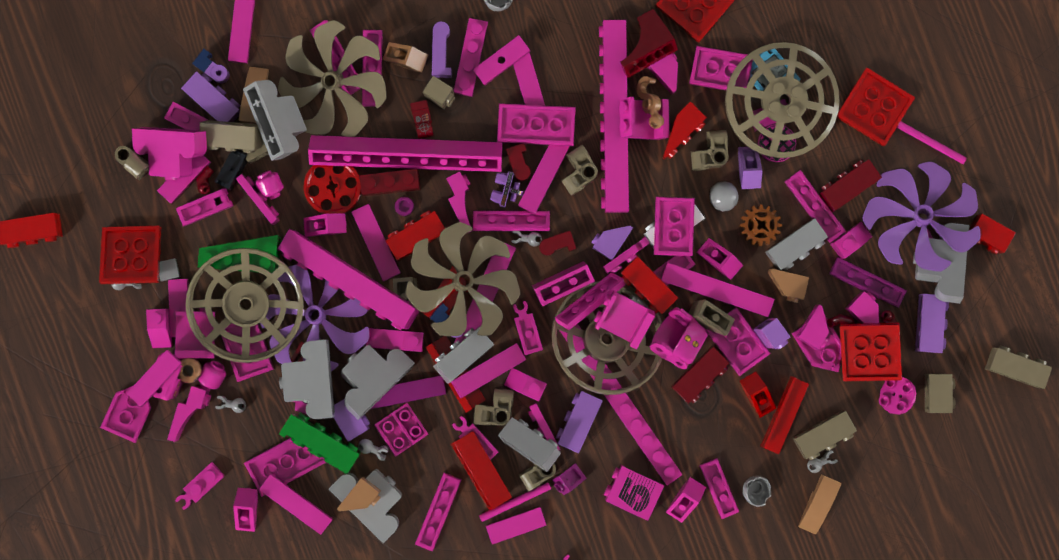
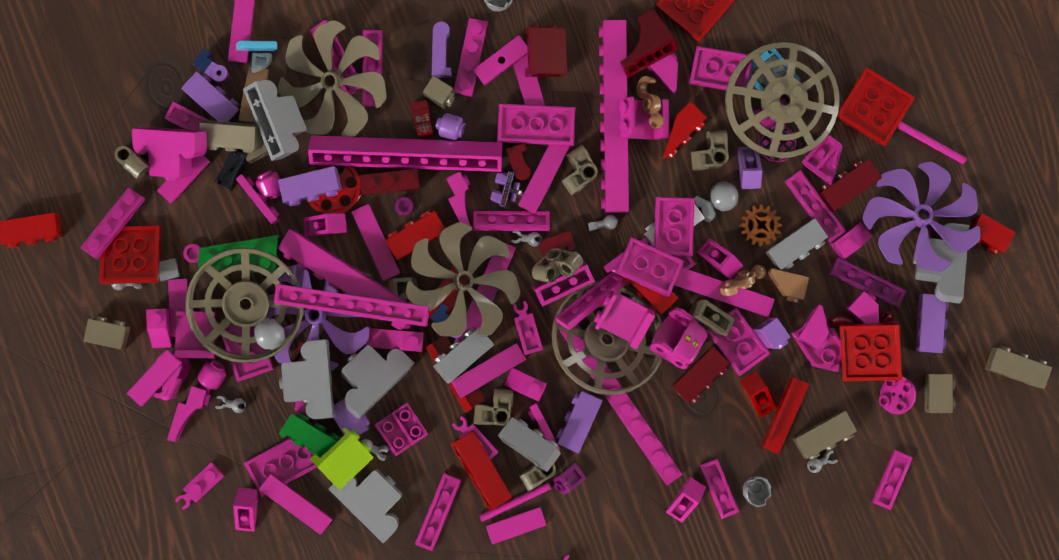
(107, 333): none -> dark tan brick
(112, 223): none -> dark pink plate
(125, 416): dark pink tile -> none
(190, 370): medium nougat head -> none
(191, 253): none -> dark pink tile
(203, 180): dark red arm -> none
(204, 207): dark pink plate -> none
(256, 46): none -> medium azure tile
(260, 61): none -> light grey tile
(269, 334): none -> light grey hair
(310, 186): none -> medium lavender brick
(344, 459): none -> lime panel
(351, 305): none -> dark pink plate
(360, 496): medium nougat slope -> none
(405, 57): medium nougat slope -> none
(413, 391): magenta tile -> none
(450, 126): none -> medium lavender head
(546, 51): none -> dark red panel
(557, 263): none -> dark tan piece
(609, 222): none -> light grey arm
(610, 241): medium lavender slope -> none
(633, 492): dark pink panel -> none
(649, 267): none -> dark pink tile
(707, 208): none -> light grey arm
(742, 280): none -> medium nougat piece
(819, 504): medium nougat slope -> none
(824, 159): none -> dark pink wing
(892, 479): none -> dark pink tile

